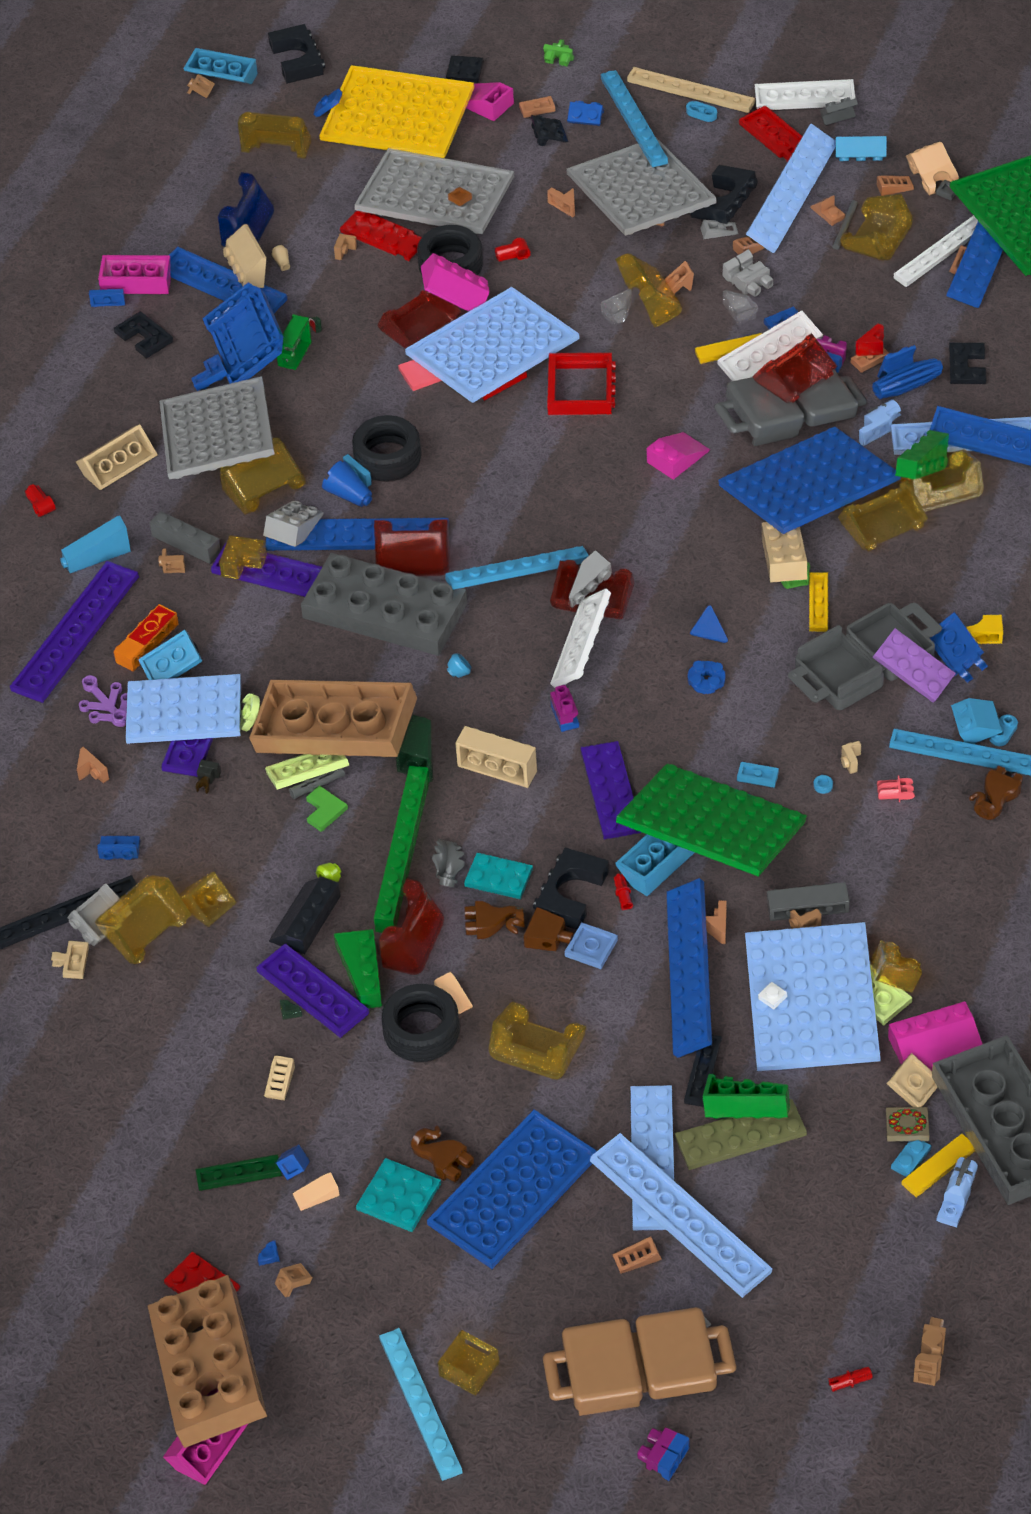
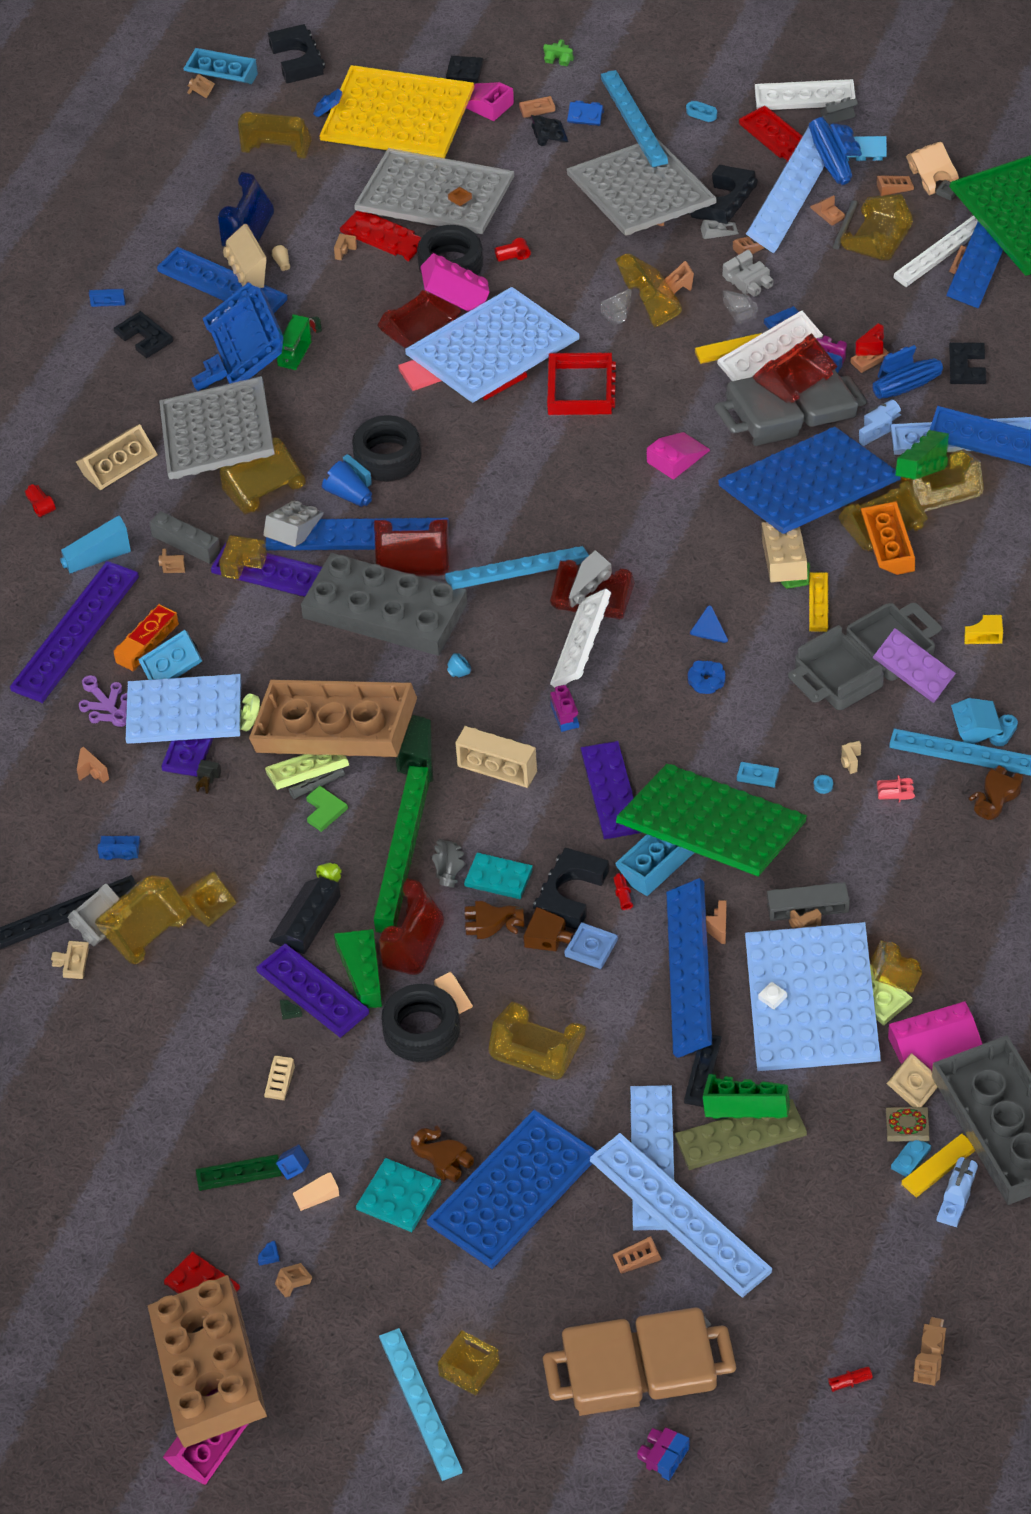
(135, 273): dark pink slope -> none
(563, 202): nougat slope -> none
(691, 89): tan plate -> none
(834, 146): none -> blue plate
(889, 538): none -> orange slope
(958, 647): blue tile -> none

